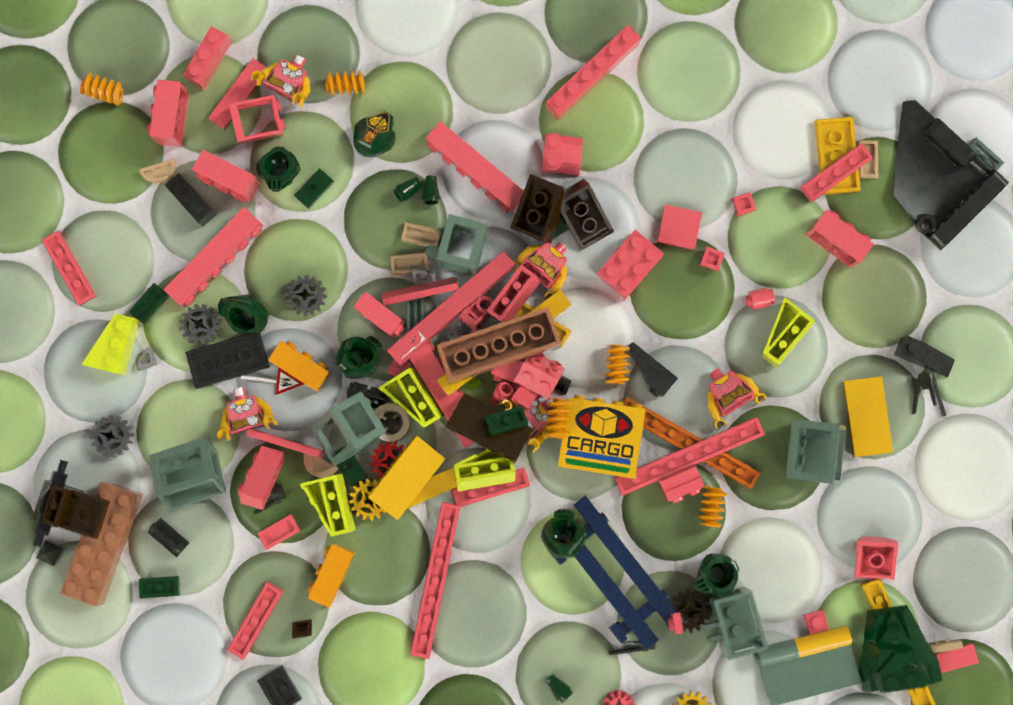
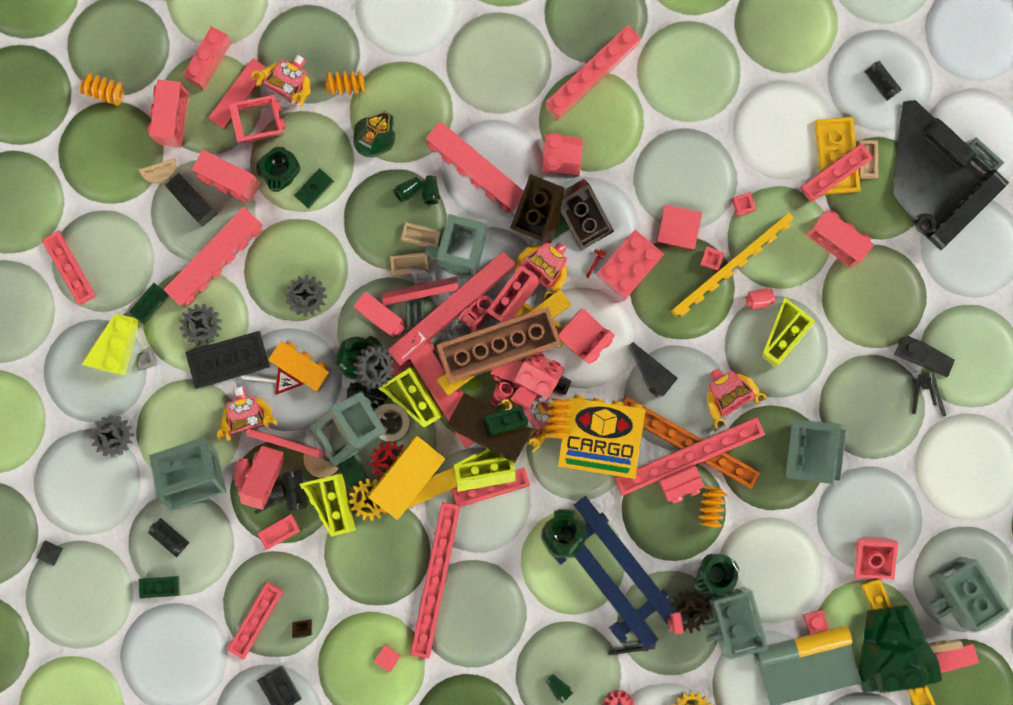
(67, 508): dark brown piece -> none
(98, 559): nougat brick -> none
(240, 470): none -> coral brick
(250, 315): dark green helmet -> none
(294, 493): none -> pearl dark grey hinge
(330, 574): light orange brick -> none
(374, 367): none -> dark grey gear
(387, 658): none -> coral tile
(586, 336): none -> coral bracket
(601, 254): none -> red piece
(617, 364): light orange piece -> none
(740, 260): none -> yellow plate
(867, 416): yellow tile -> none
(883, 80): none -> pearl dark grey hinge
(968, 595): none -> sand green piece

